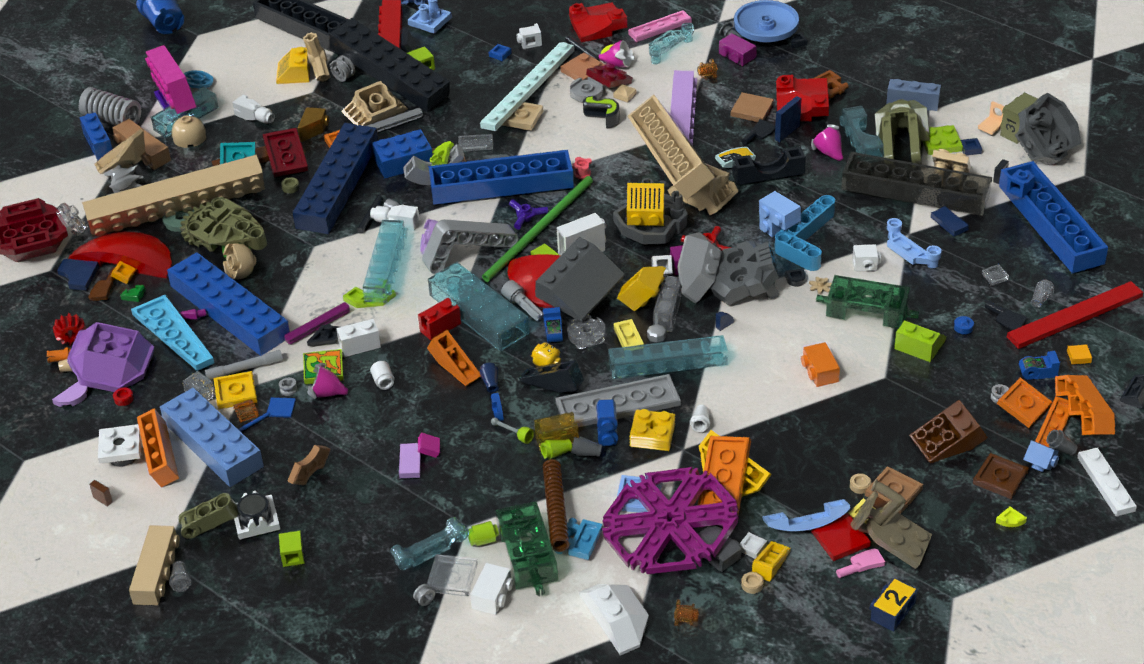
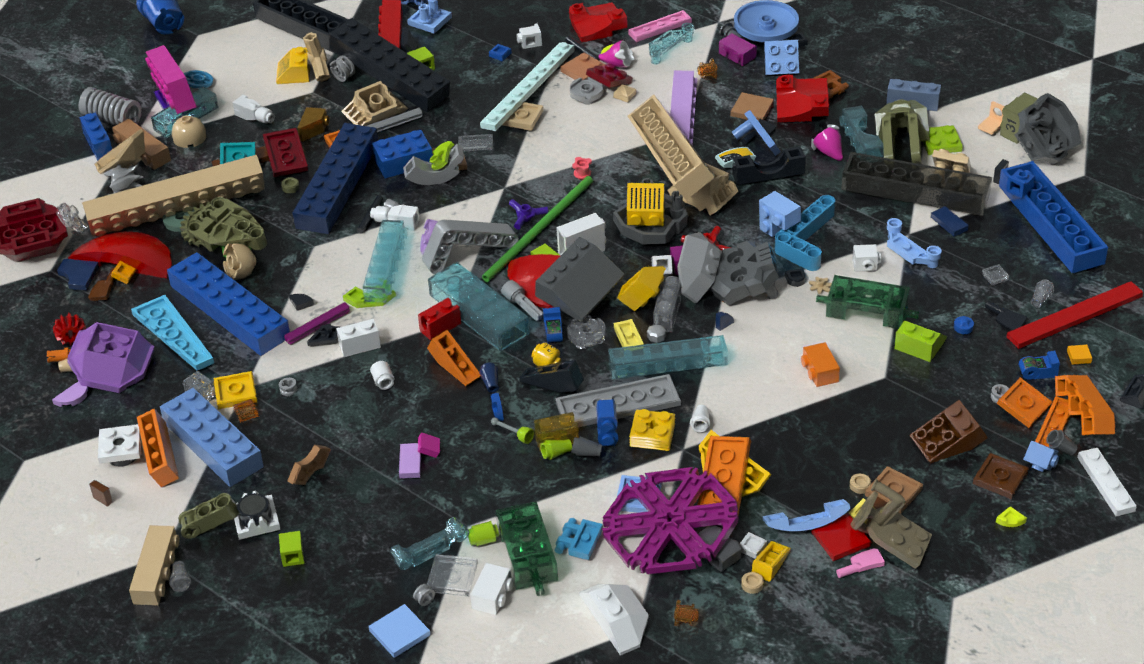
(123, 396): red tile -> none
(133, 294): green tile -> none
(193, 314): magenta bar -> none
(265, 359): light grey piece -> none
(277, 408): blue piece -> none
(301, 301): none -> black tile
(325, 383): dark pink hat -> none
(332, 359): tile -> none
(399, 630): none -> light blue tile
(501, 177): blue brick -> none
(555, 505): reddish brown piece -> none
(602, 108): black animal -> none
(752, 123): none -> medium blue piece
(781, 57): none -> light blue plate
(788, 119): dark blue tile -> none
(893, 604): brick -> none
(971, 146): dark blue tile -> none

